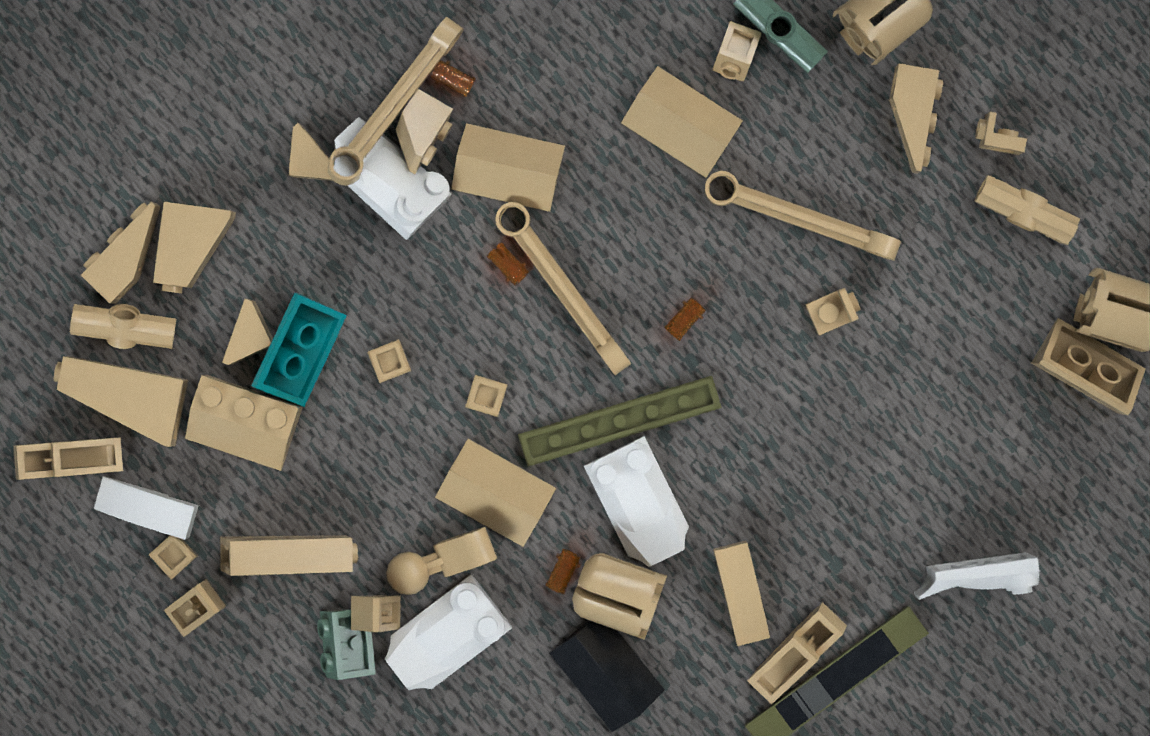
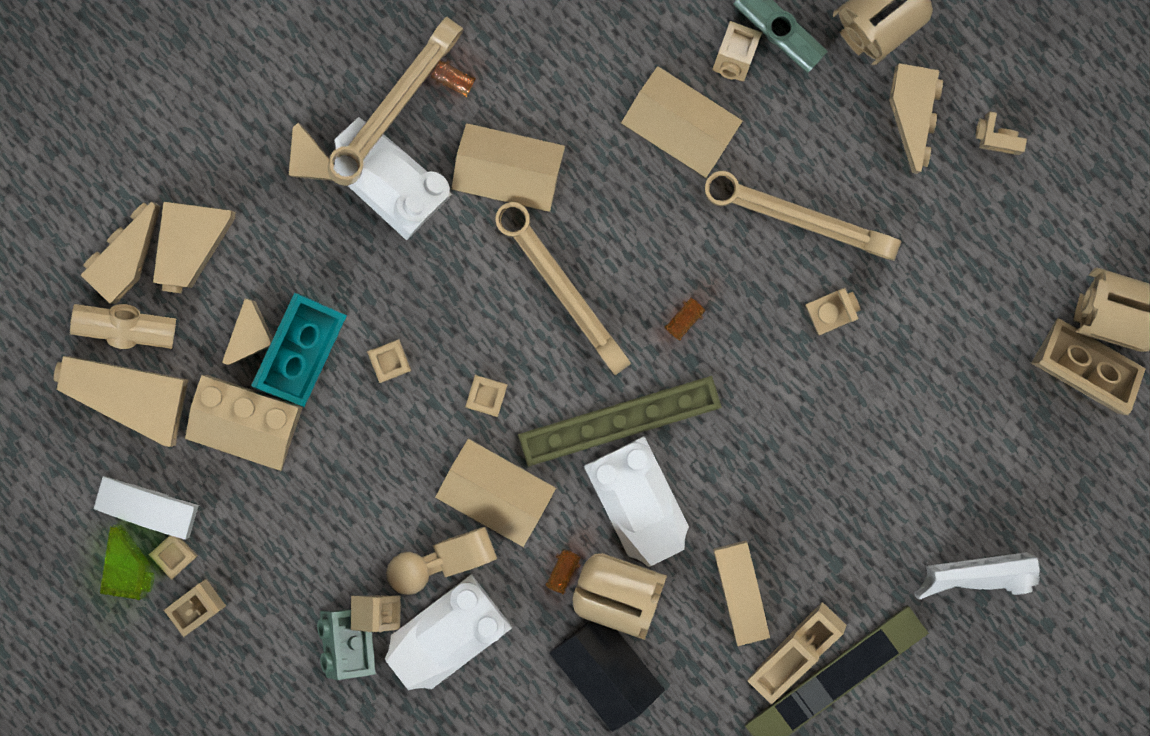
(68, 458): tan slope -> none
(125, 567): none -> clear neon green slope
(286, 554): tan slope -> none
(420, 127): tan slope -> none
(508, 264): clear orange pin -> none
(1027, 210): tan piece -> none

